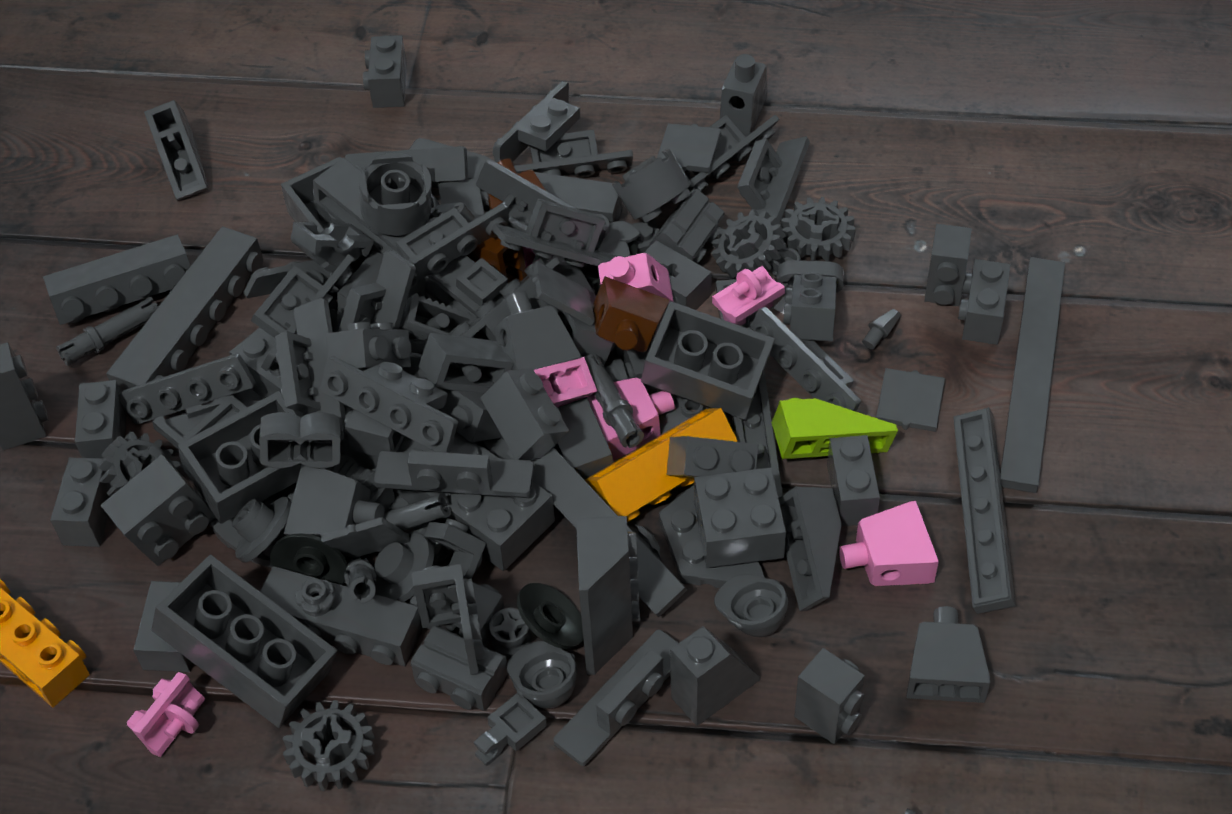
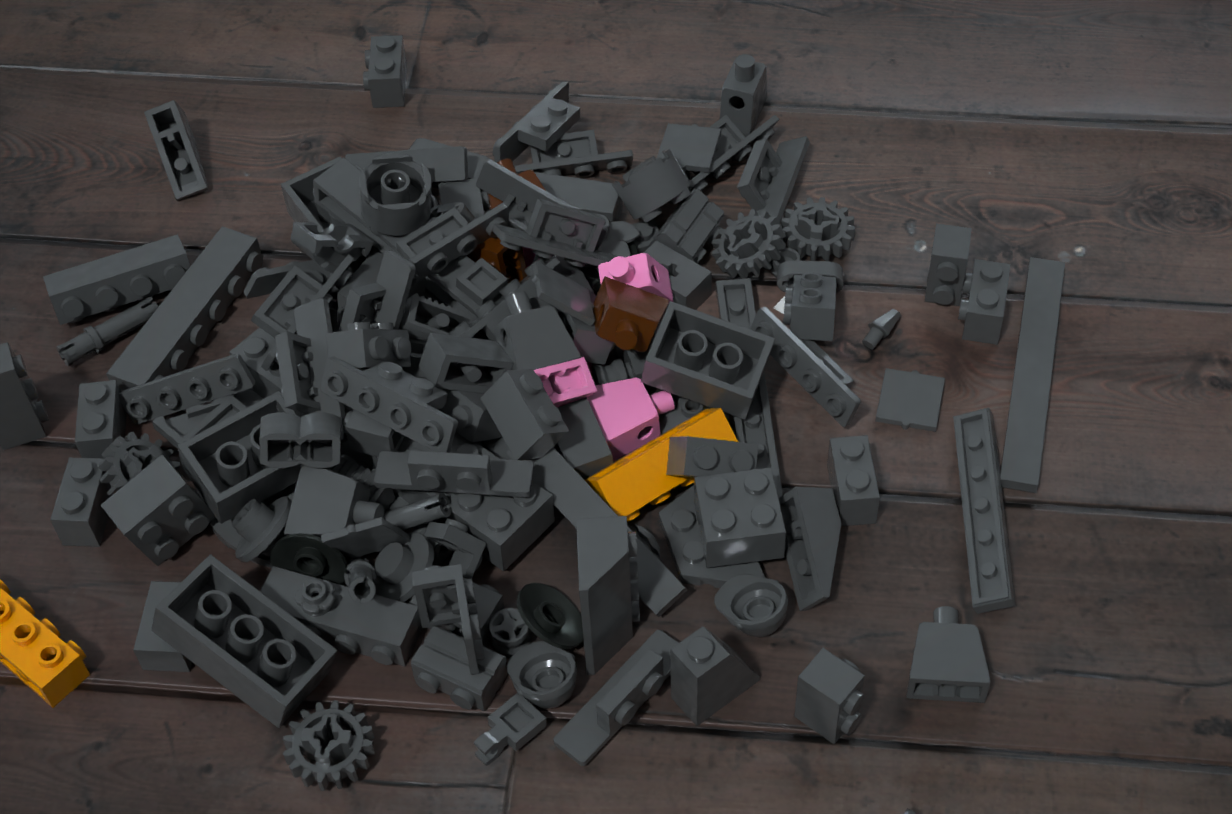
(168, 715): bright pink hips -> none
(615, 409): dark grey pin -> none
(747, 295): bright pink hips -> none
(808, 424): lime slope -> none
(893, 548): bright pink torso -> none

